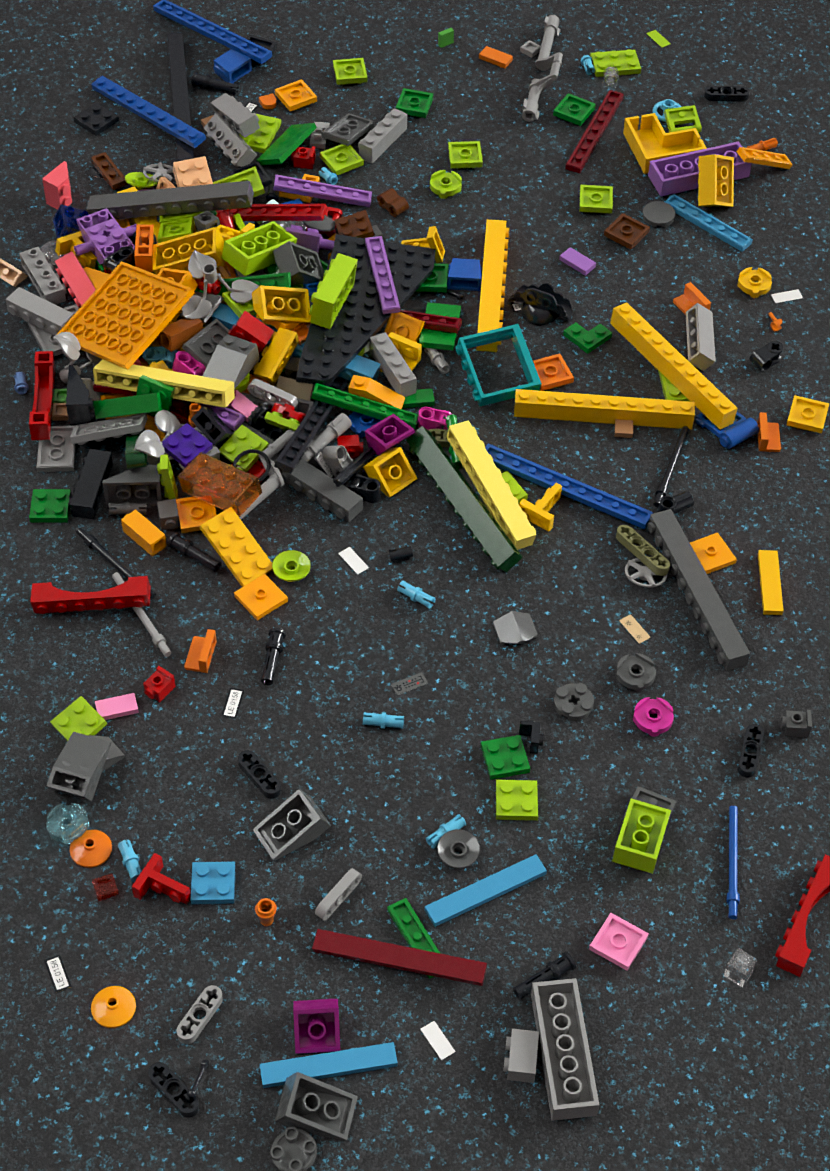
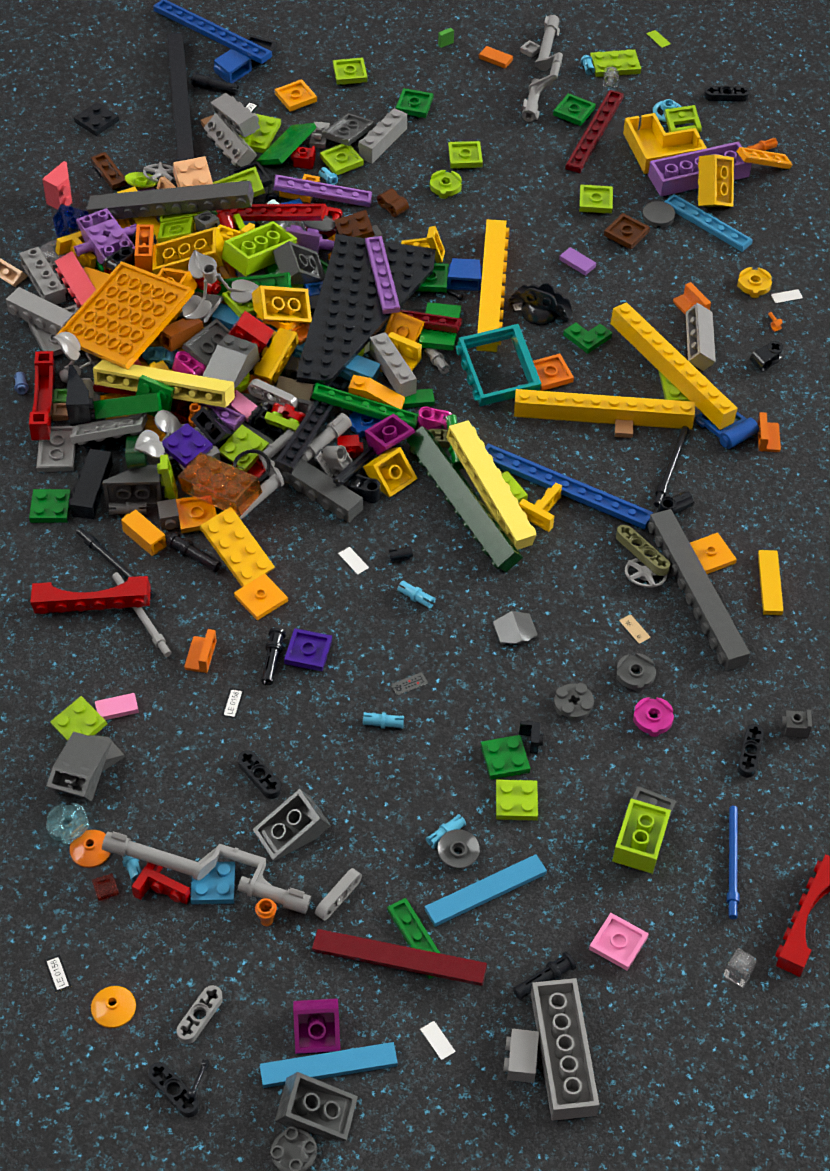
(148, 112): blue plate -> none
(159, 684): red brick -> none
(257, 886): none -> light grey piece
(268, 101): orange tile -> none
(291, 560): lime dish -> none
(308, 649): none -> dark purple plate
(333, 290): lime brick -> none
(807, 414): yellow plate -> none

